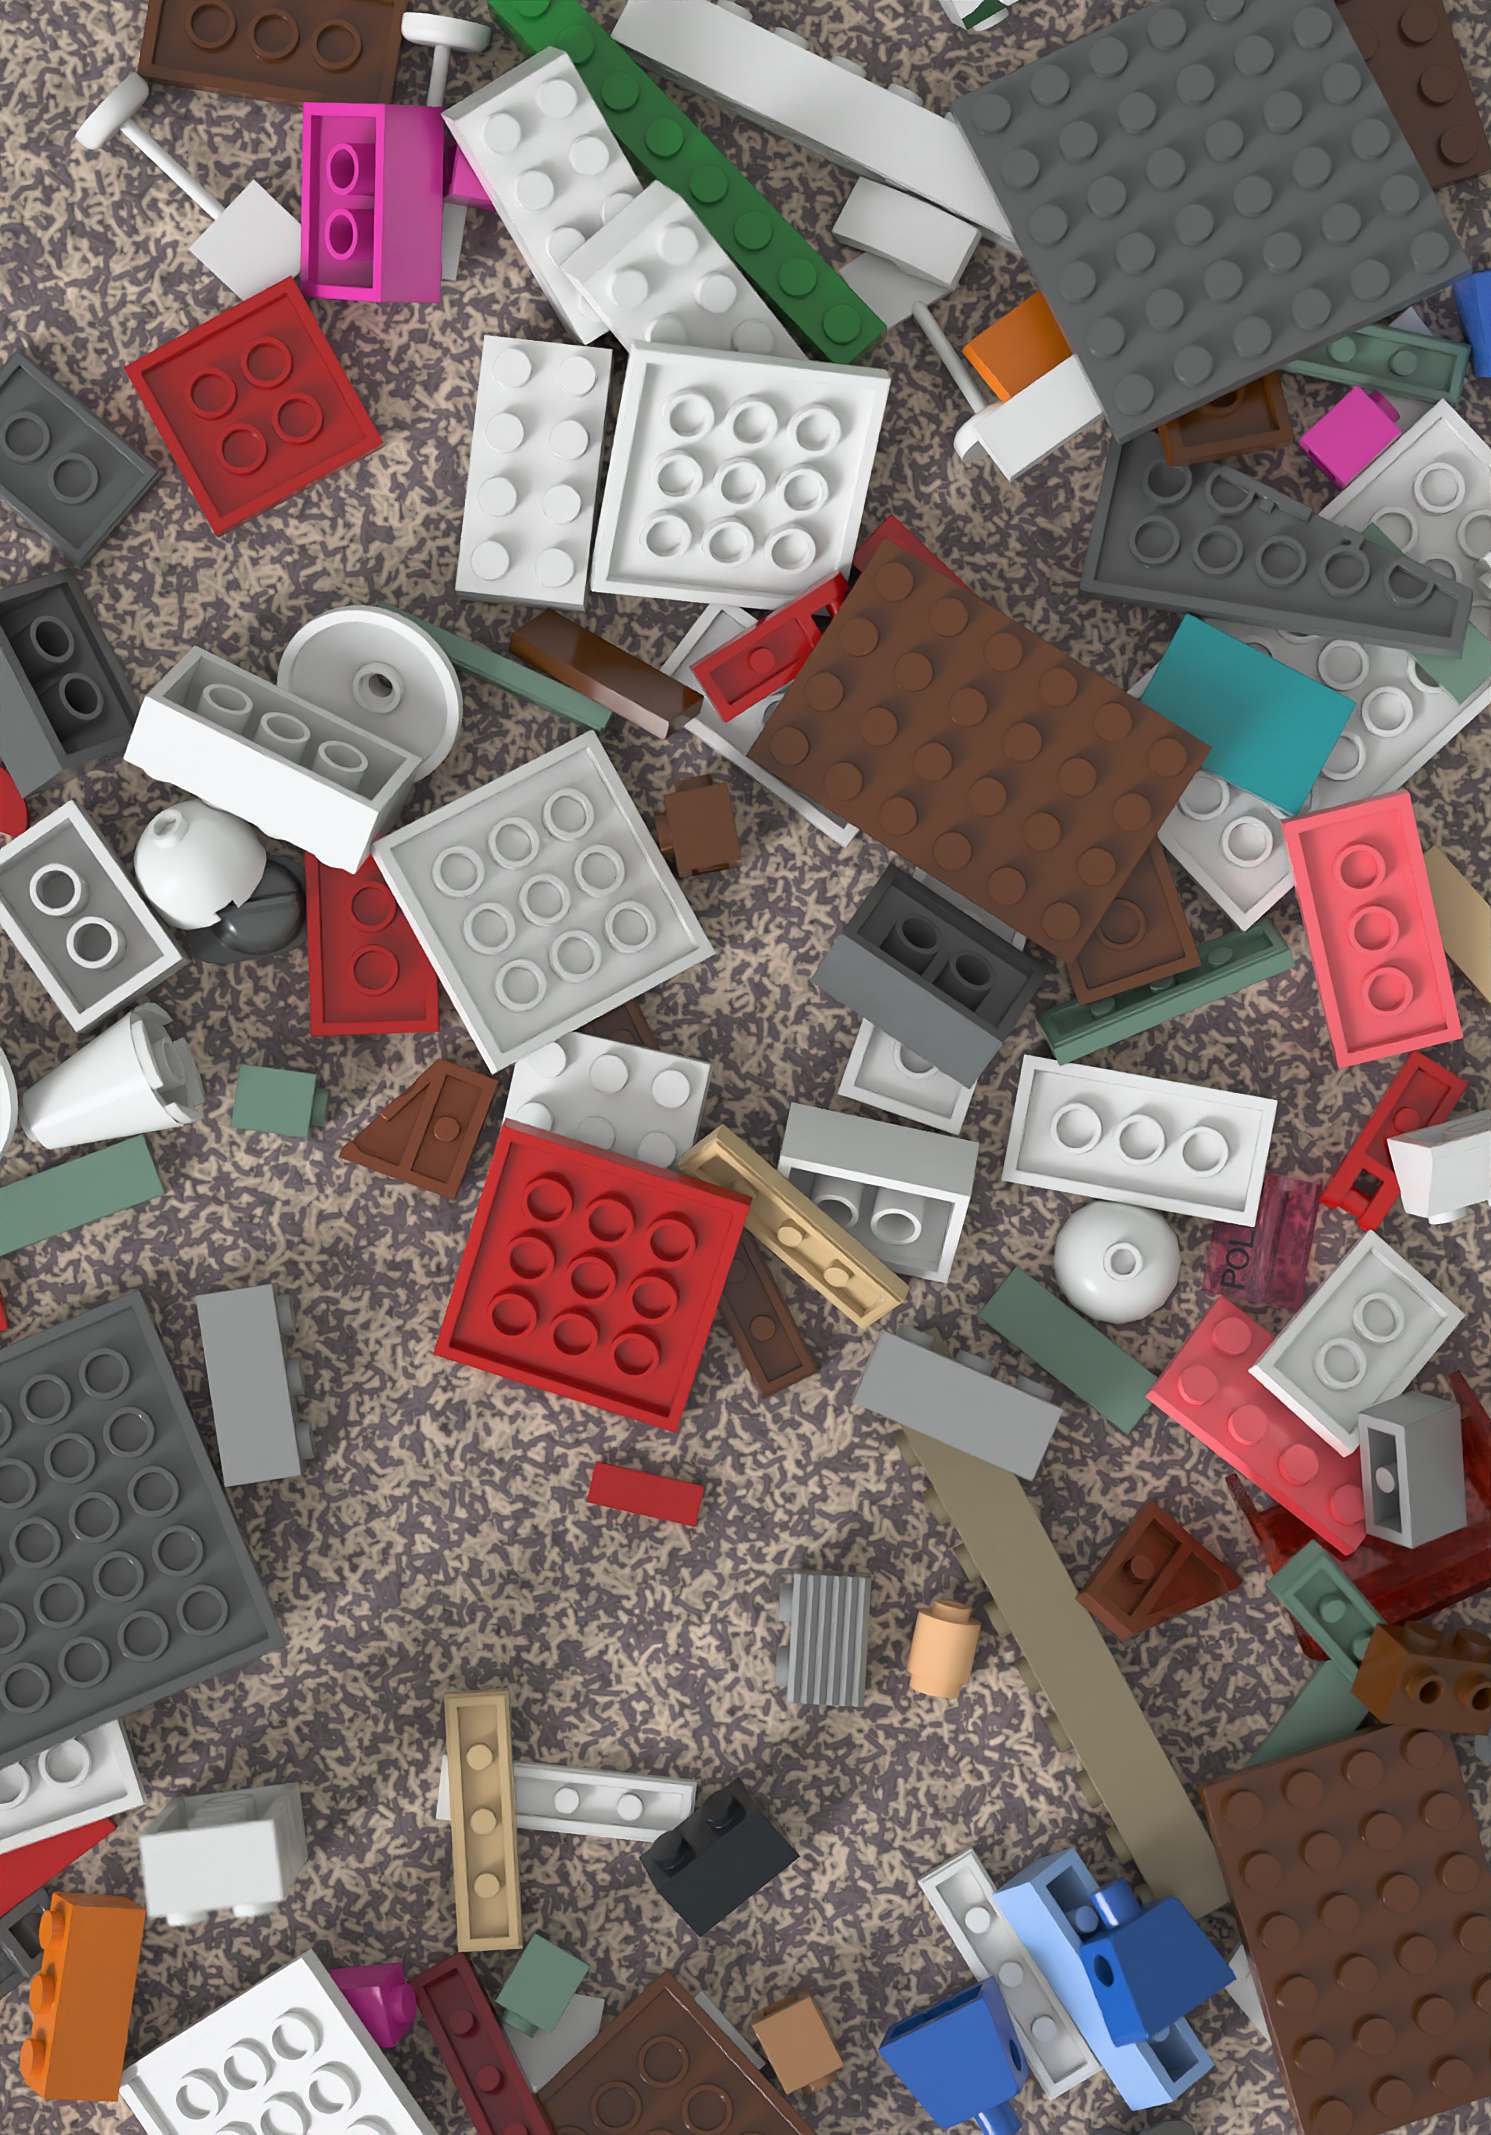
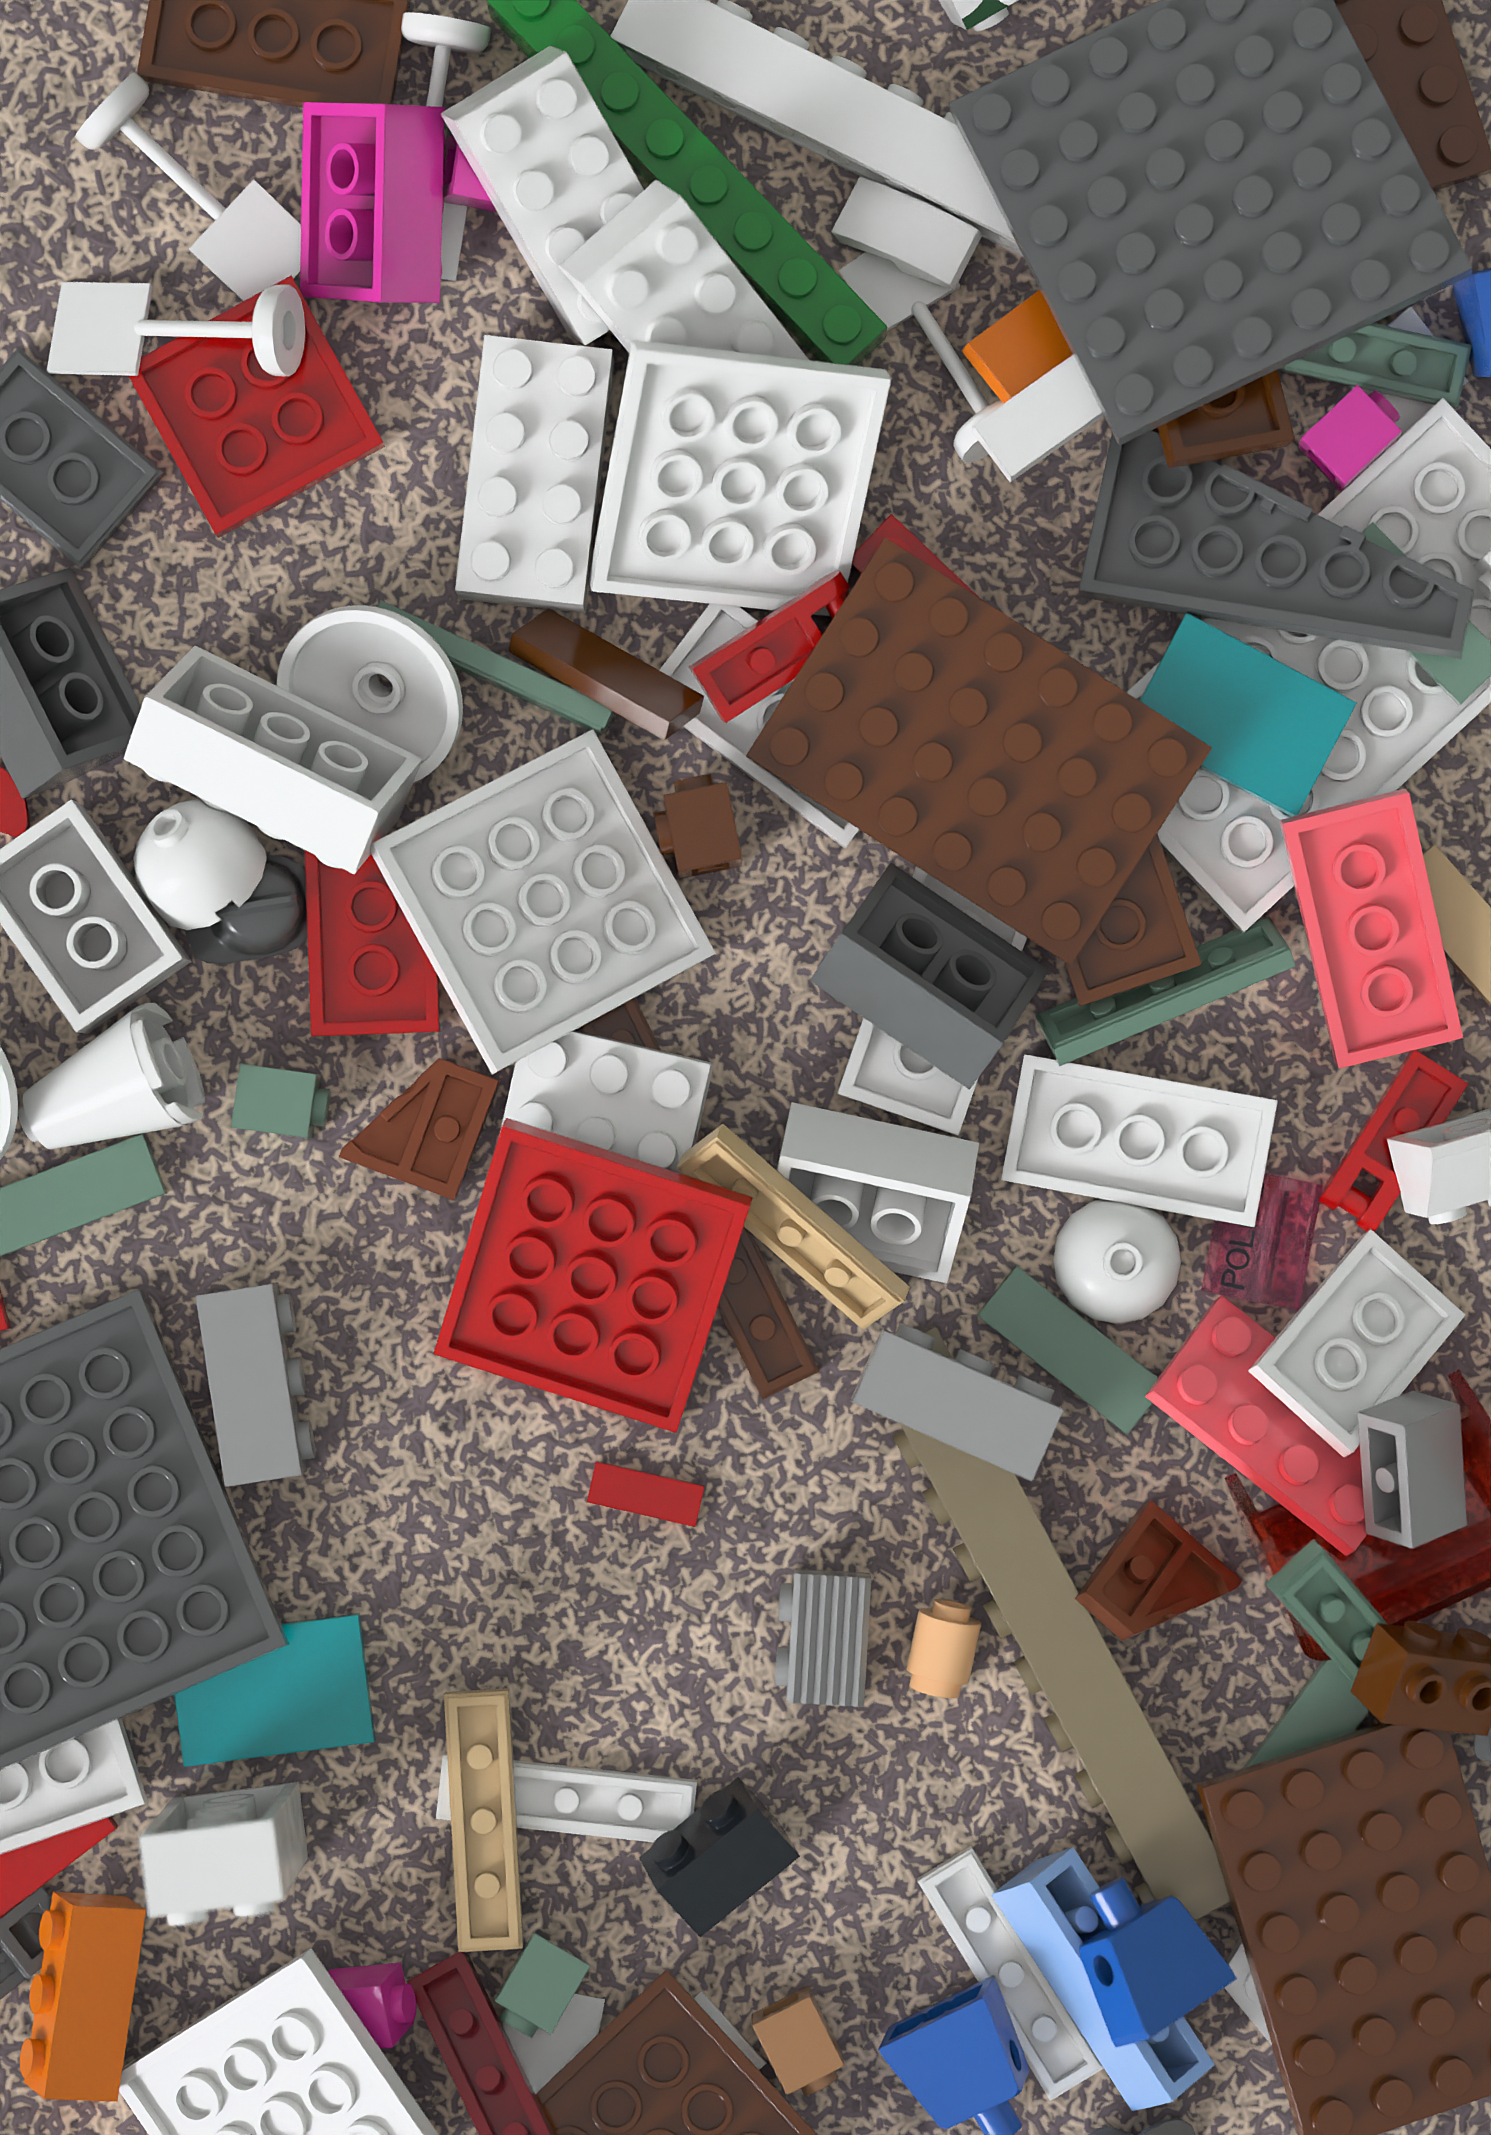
(105, 325): none -> white piece
(285, 1701): none -> teal tile

